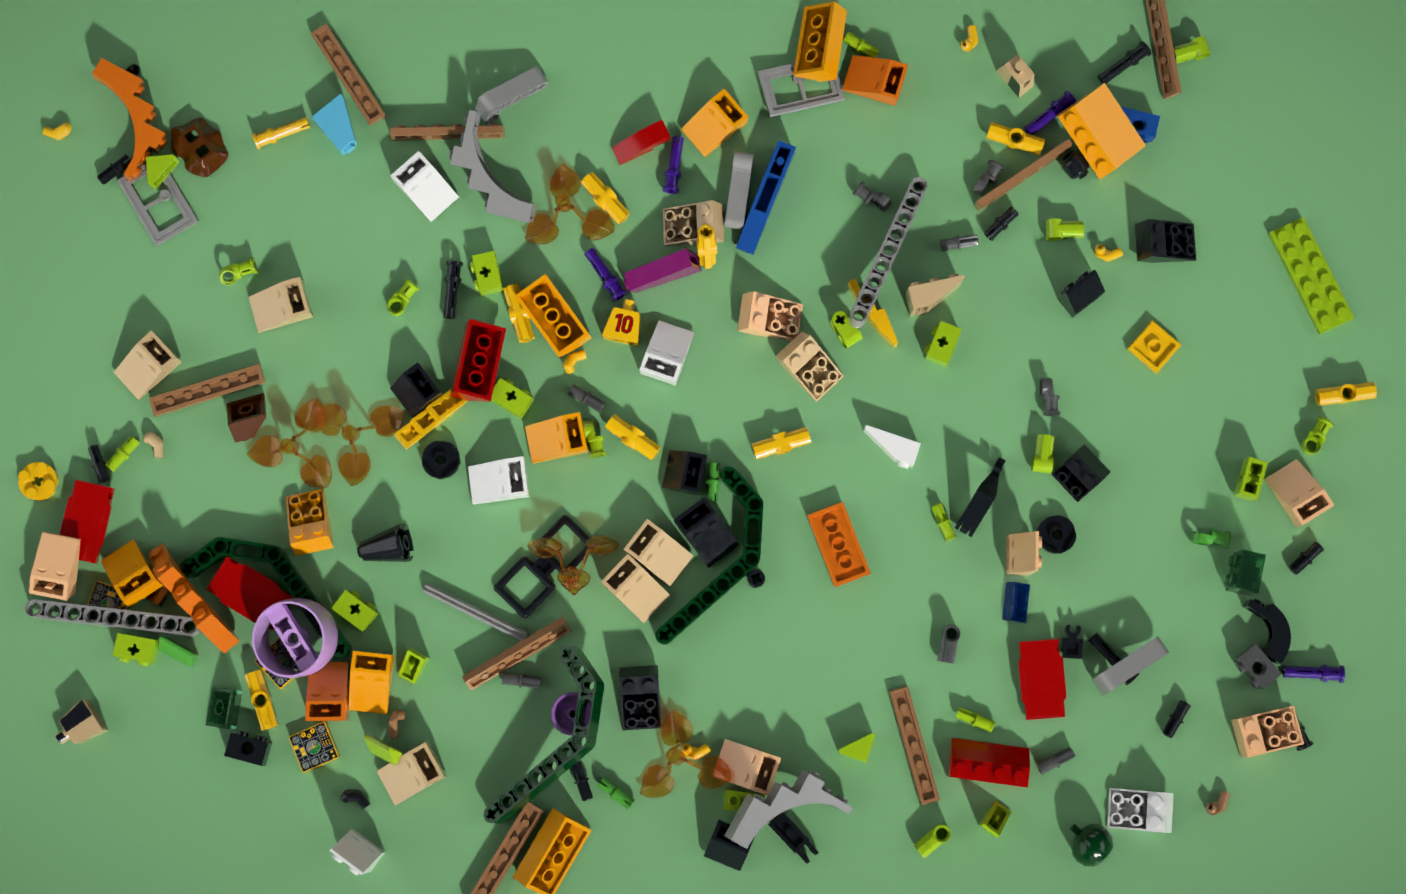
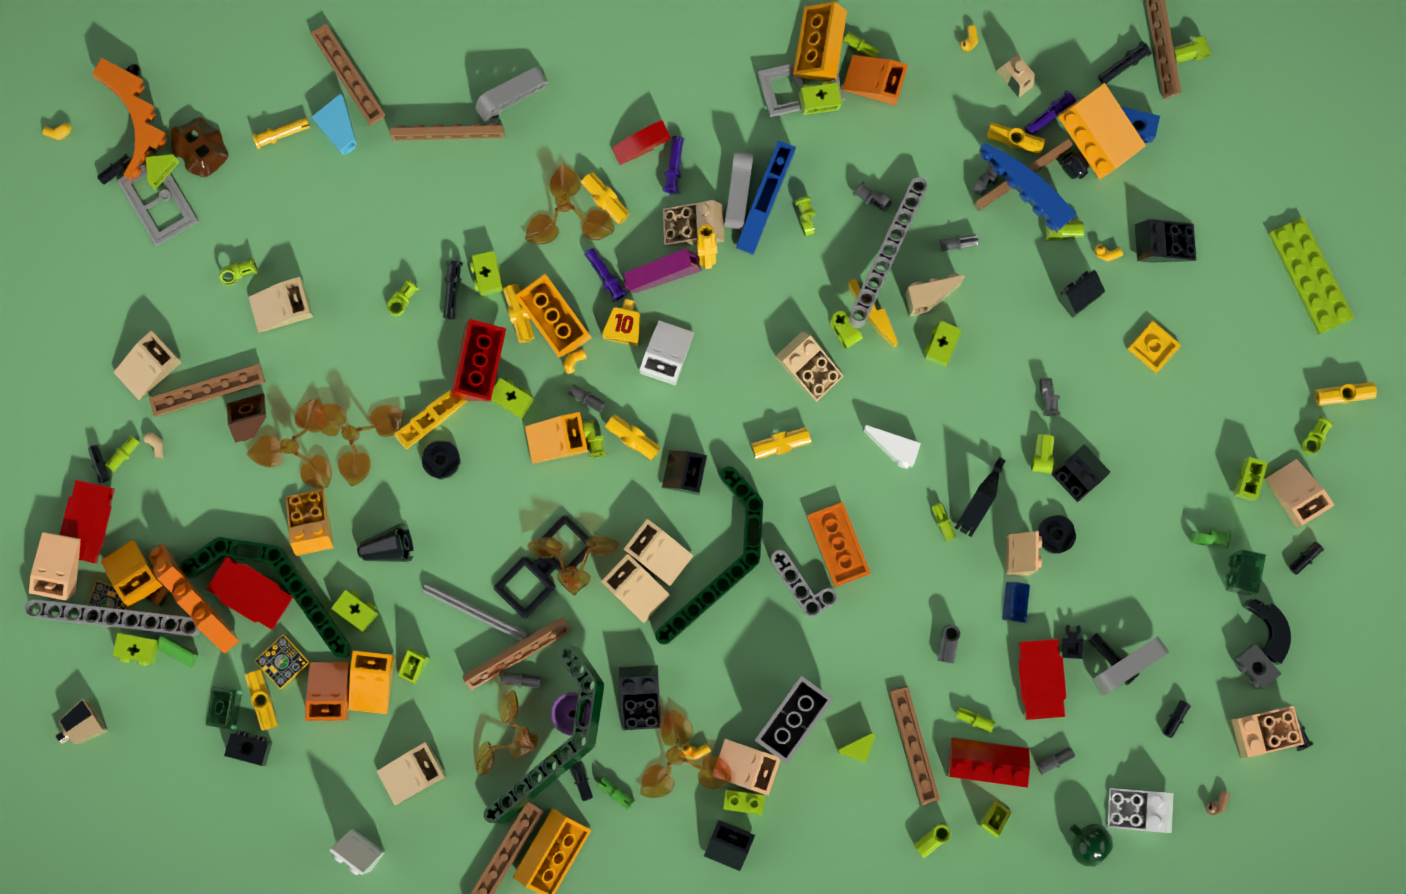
(48, 485): yellow plate -> none
(286, 626): lavender cylinder -> none
(314, 747): tile -> none
(355, 795): black arm -> none
(382, 749): lime slope -> none
(393, 722): medium nougat arm -> none
(415, 390): black slope -> none
(424, 186): white slope -> none
(469, 156): light grey arch -> none
(499, 480): white slope -> none
(521, 743): none -> clear orange plant
(706, 532): black slope -> none
(713, 481): bright green pin -> none
(715, 123): light orange slope -> none
(753, 573): black bush -> none
(758, 811): light grey arch -> none
(769, 316): light nougat slope -> none
(791, 835): black hinge -> none
(793, 719): none -> light grey brick
(800, 582): none -> light grey beam
(806, 214): none -> lime connector
(814, 104): none -> lime brick
(1001, 223): black pin -> none
(1032, 188): none -> blue slope
(1323, 672): dark purple pin -> none

